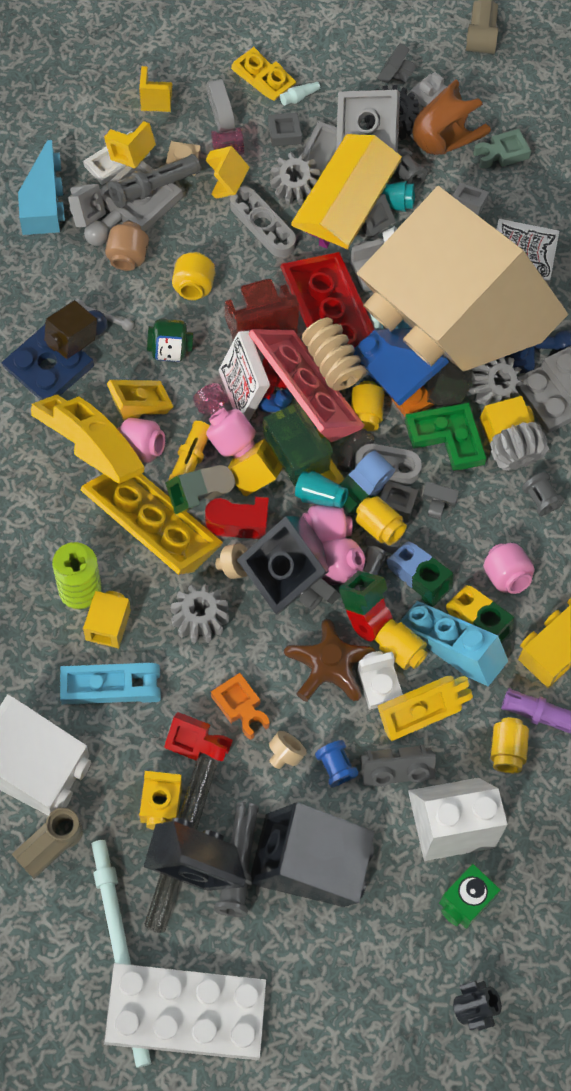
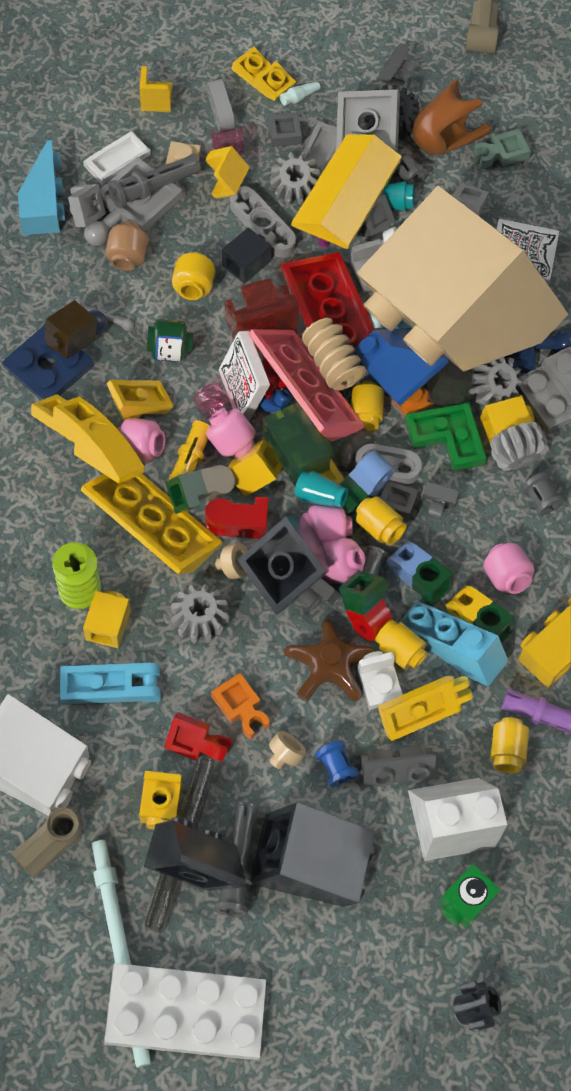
(130, 148): yellow panel -> none
(246, 255): none -> black brick
(428, 88): light grey tile -> none

